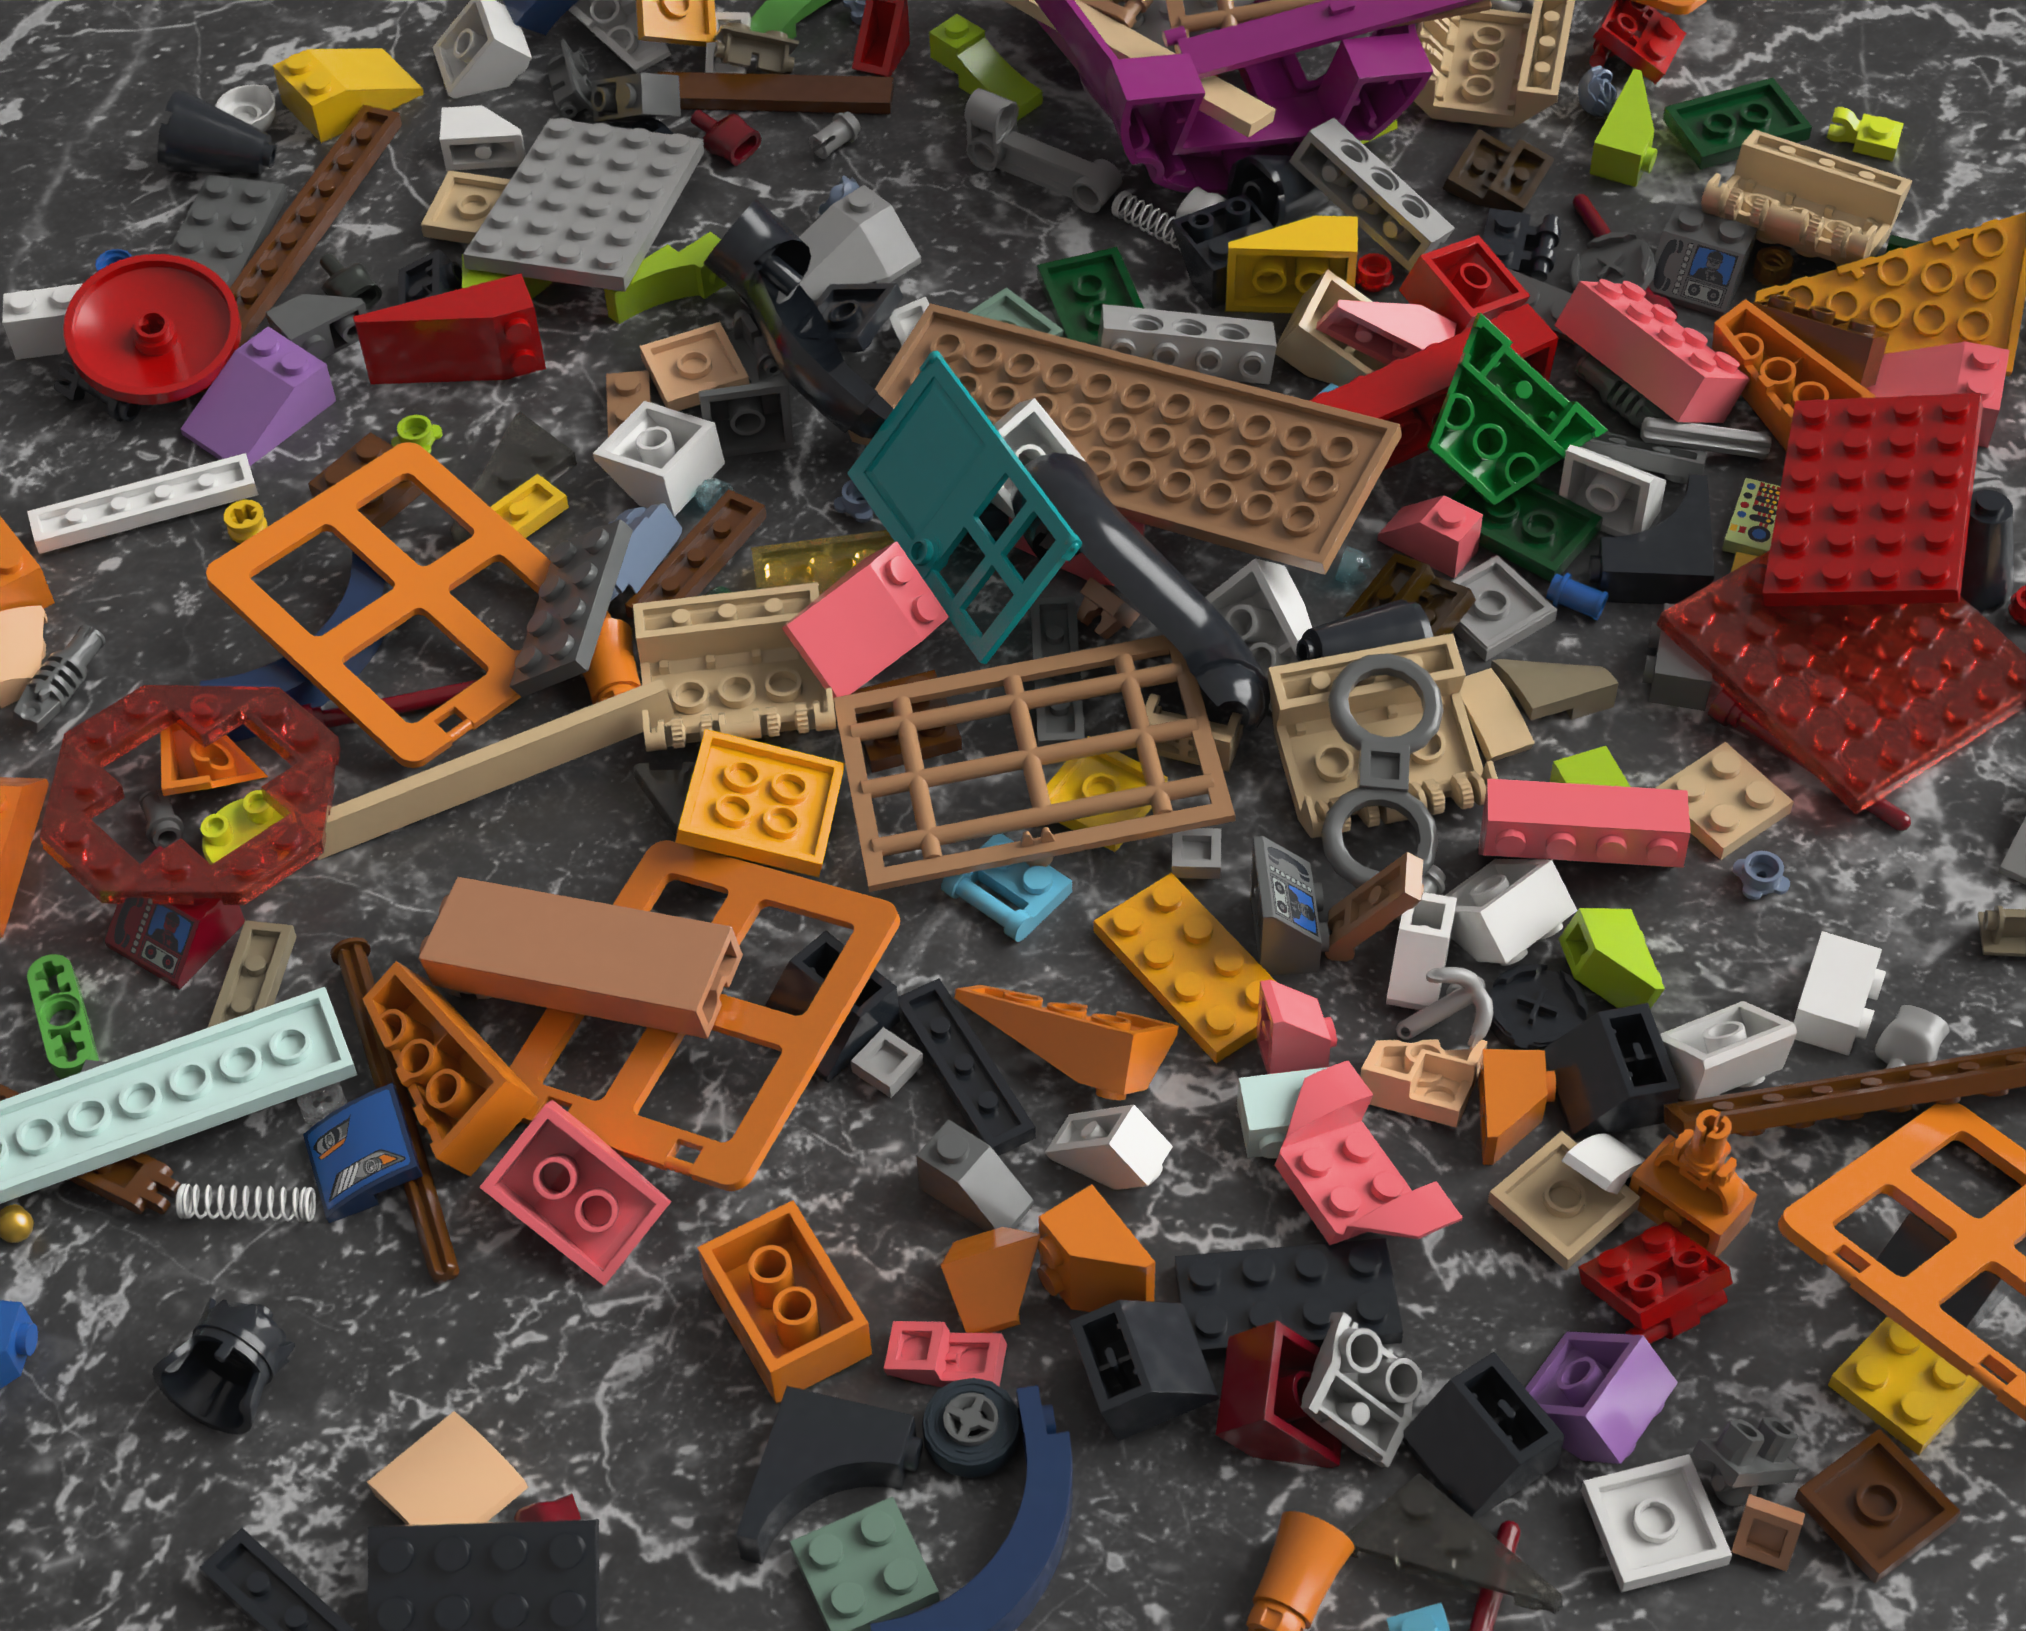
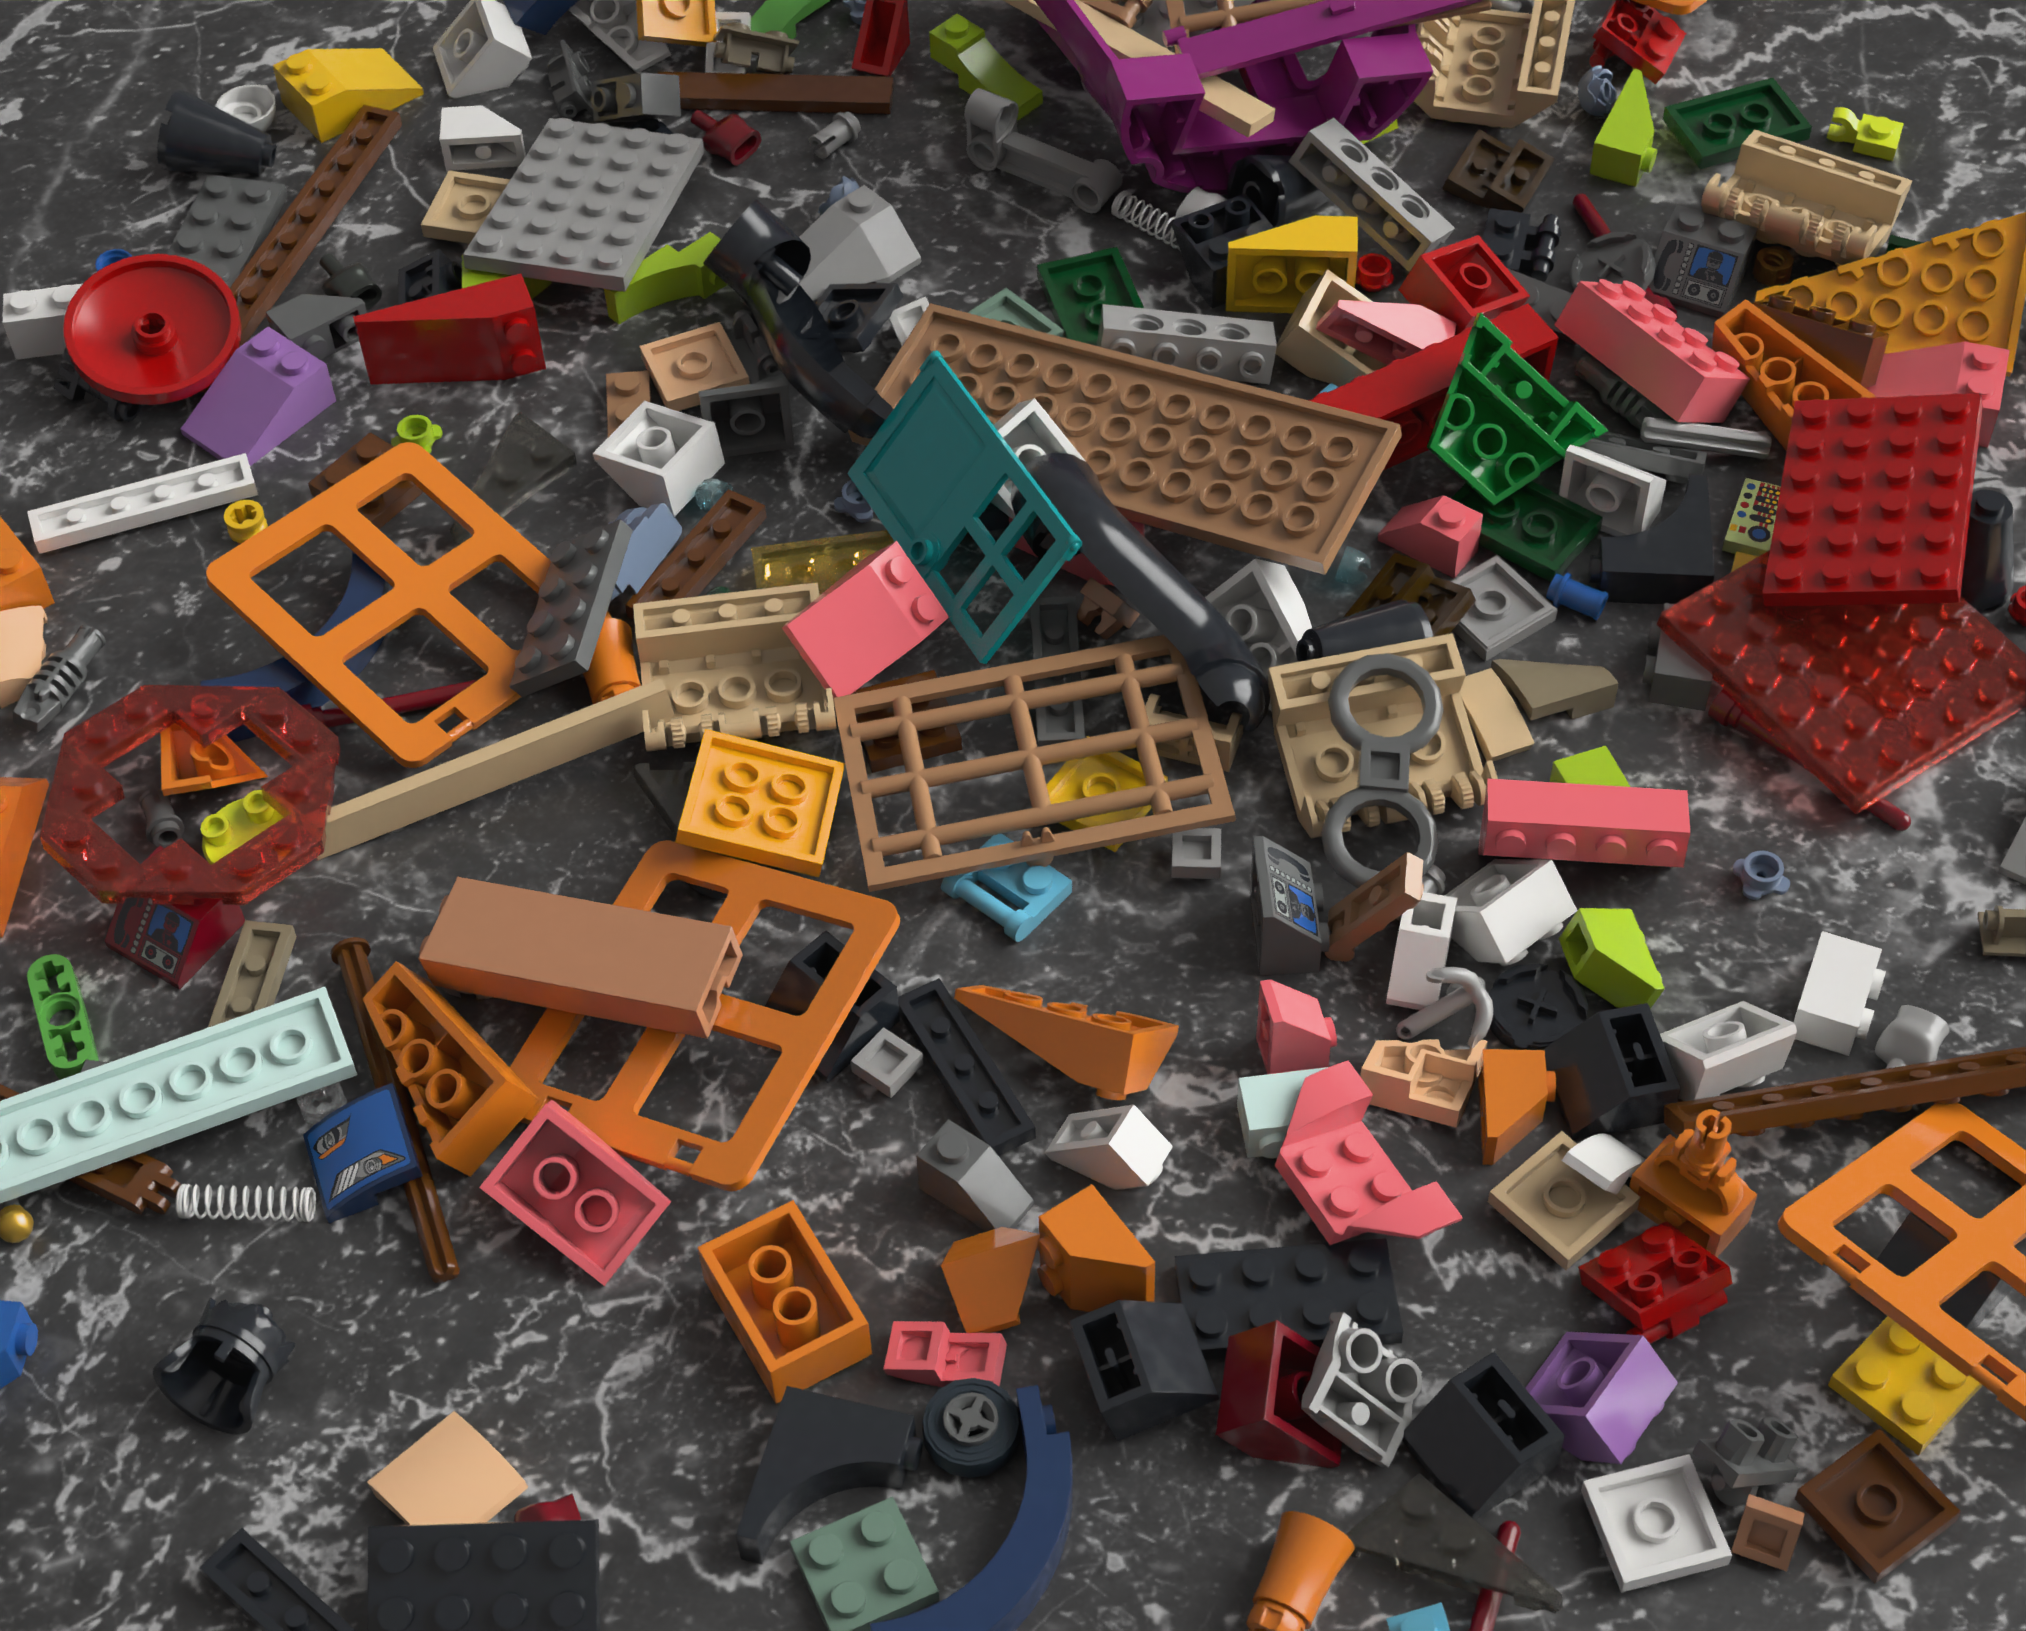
(531, 505): yellow plate -> none
(1187, 964): light orange plate -> none
(1728, 800): tan plate -> none

